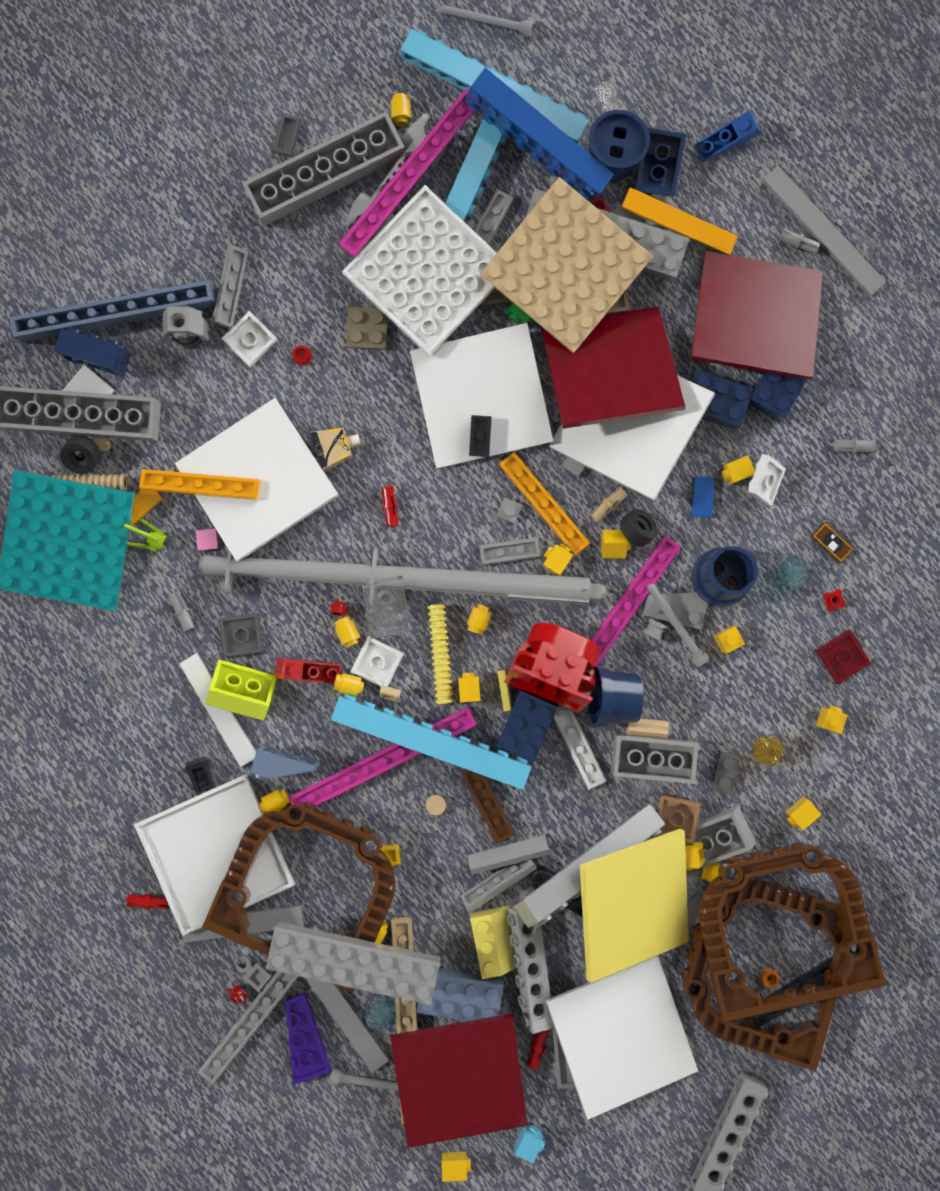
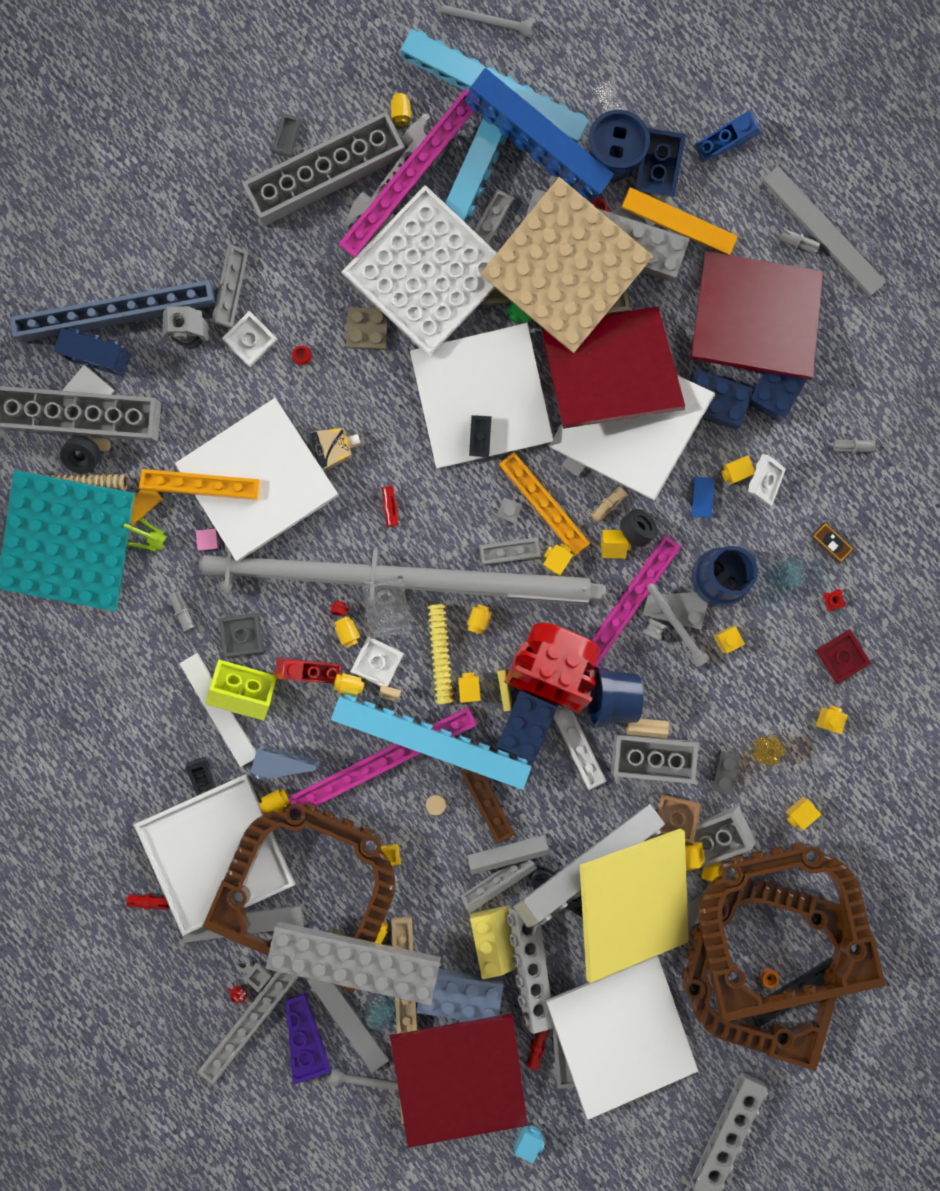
(455, 1166): yellow brick -> none

